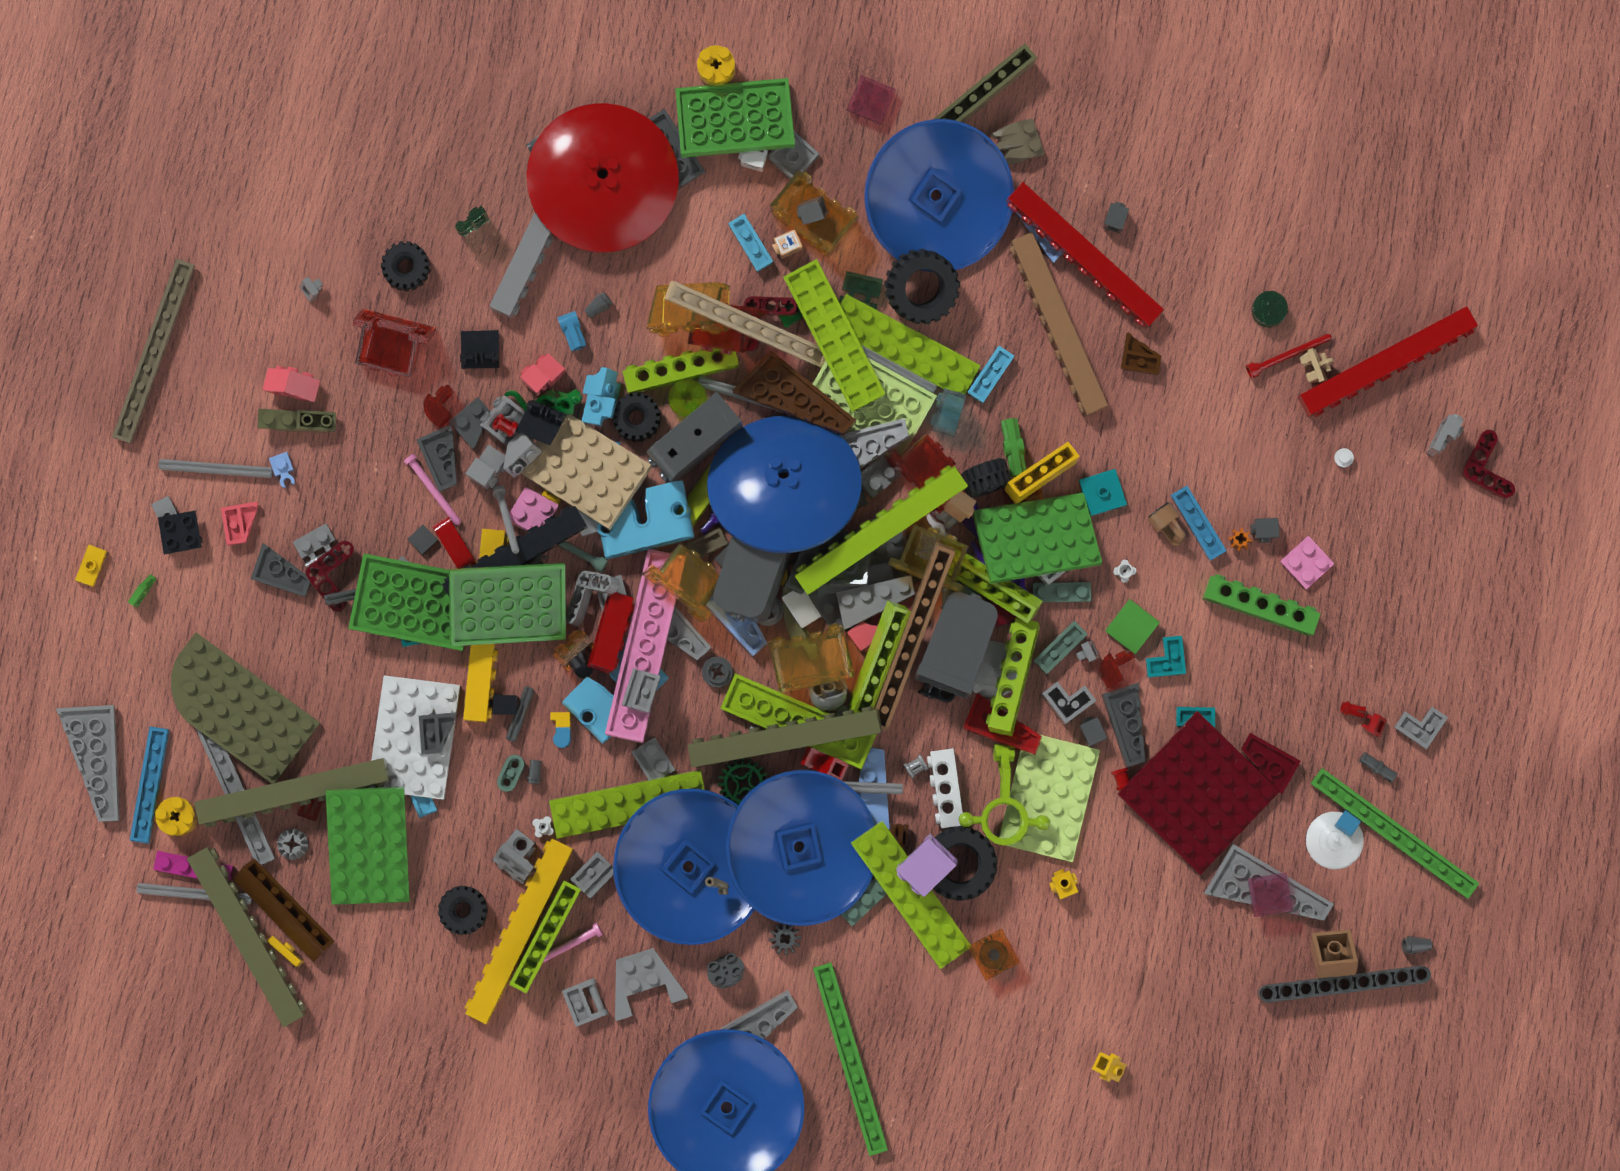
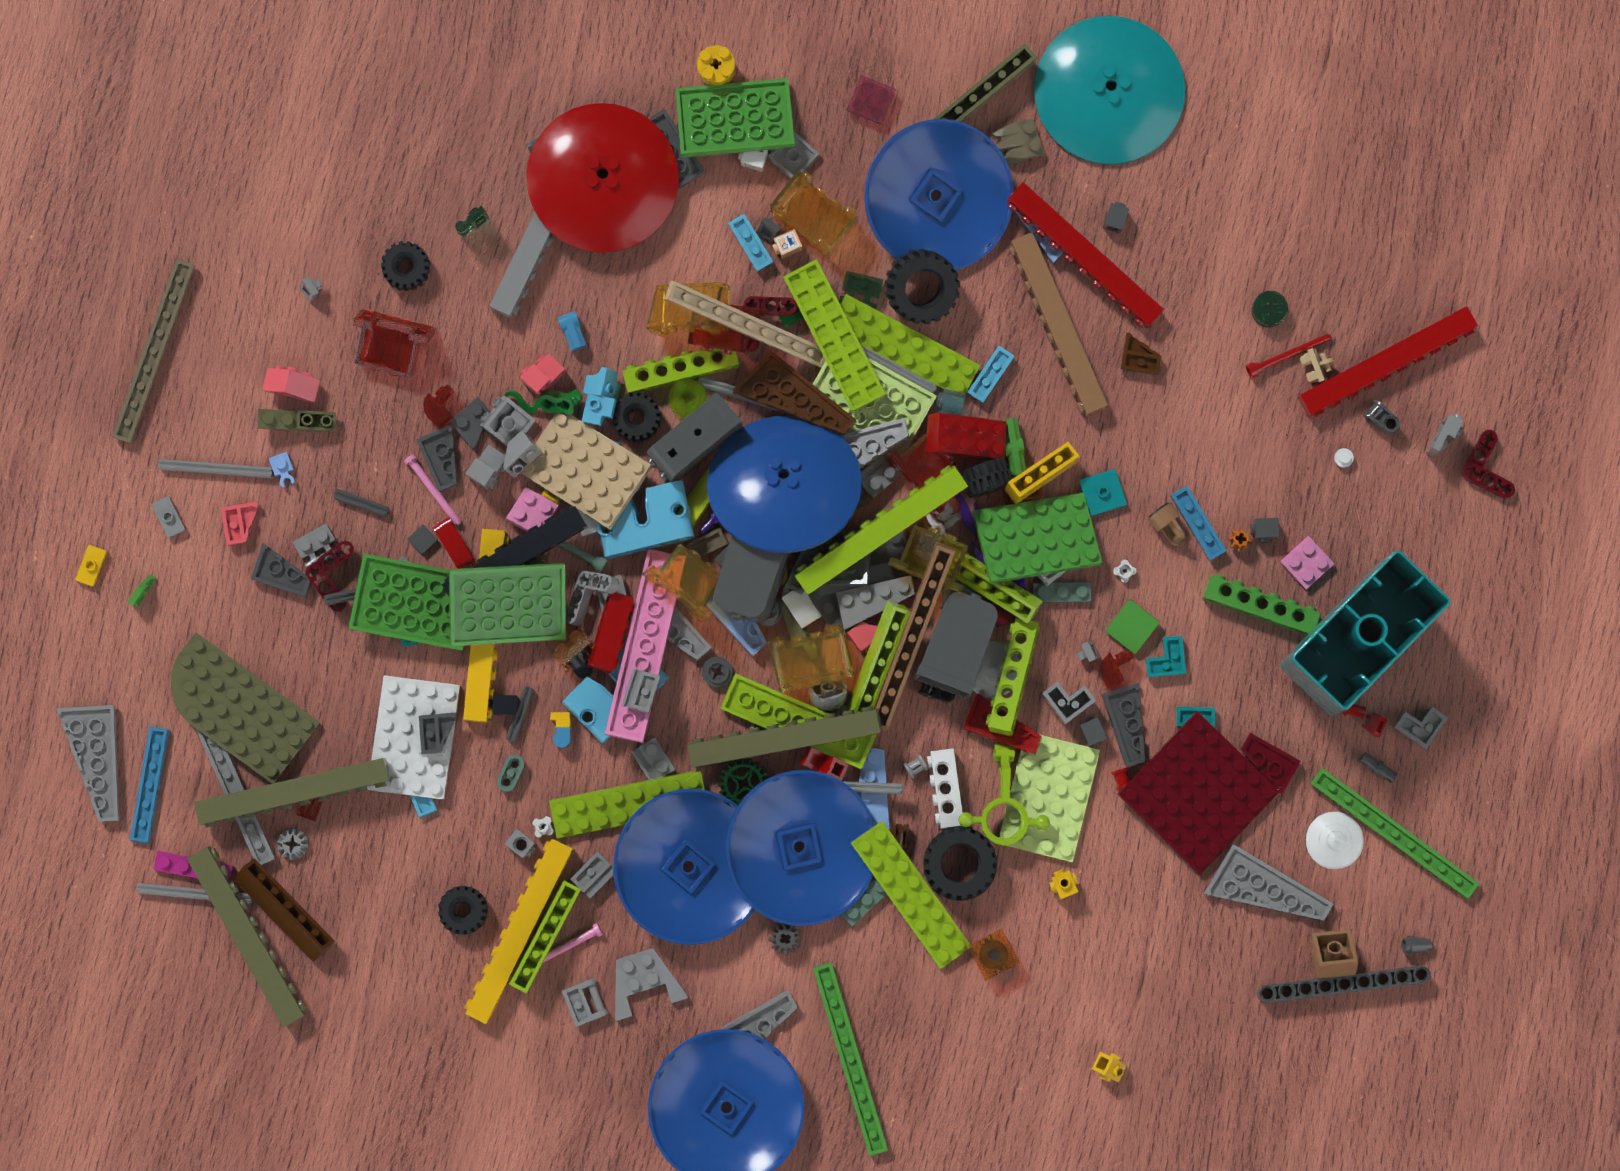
(179, 532): black hinge -> none
(187, 818): yellow brick -> none
(286, 950): yellow plate -> none
(361, 502): none -> dark grey axle
(367, 845): bright green plate -> none
(479, 349): black hinge -> none
(499, 493): light grey bar -> none
(505, 425): red bush -> none
(512, 863): light grey plate -> none
(534, 772): dark grey pin -> none
(540, 422): black hinge -> none
(598, 305): dark grey cone -> none
(717, 883): dark tan arm -> none
(726, 971): dark grey plate -> none
(768, 229): none -> dark grey tile
(812, 210): dark grey brick -> none
(926, 866): lavender panel -> none
(960, 506): light nougat brick -> none
(965, 436): none -> red brick
(1060, 647): sand green plate -> none
(1105, 123): none -> teal dish
(1270, 894): clear pink plate -> none
(1347, 823): dark azure tile -> none
(1365, 633): none -> teal piece
(1381, 417): none -> dark grey piece

